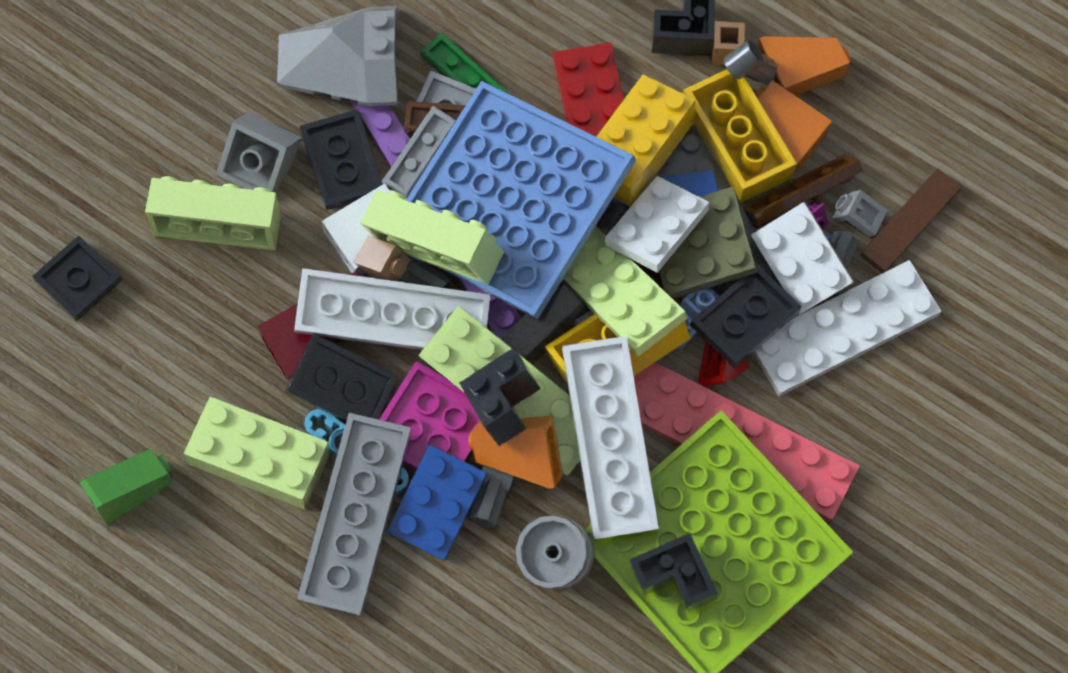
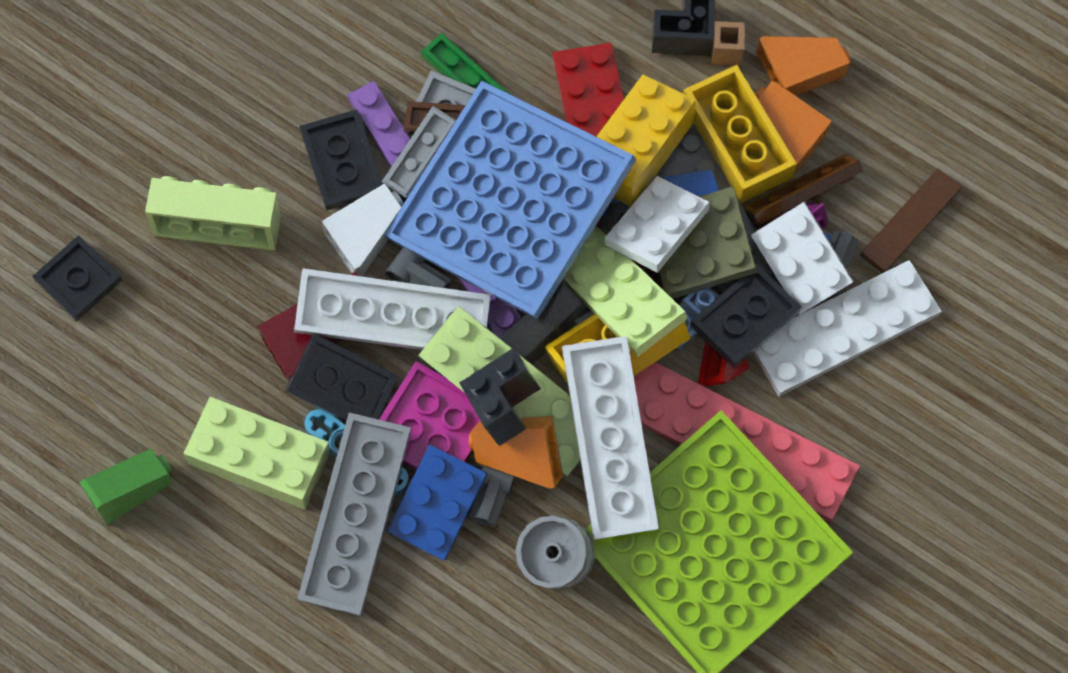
(257, 153): light grey slope -> none
(344, 57): light grey wedge -> none
(381, 259): medium nougat brick -> none
(433, 236): yellowish green brick -> none
(678, 564): black brick -> none
(750, 62): dark grey piece -> none
(860, 212): light grey bracket -> none

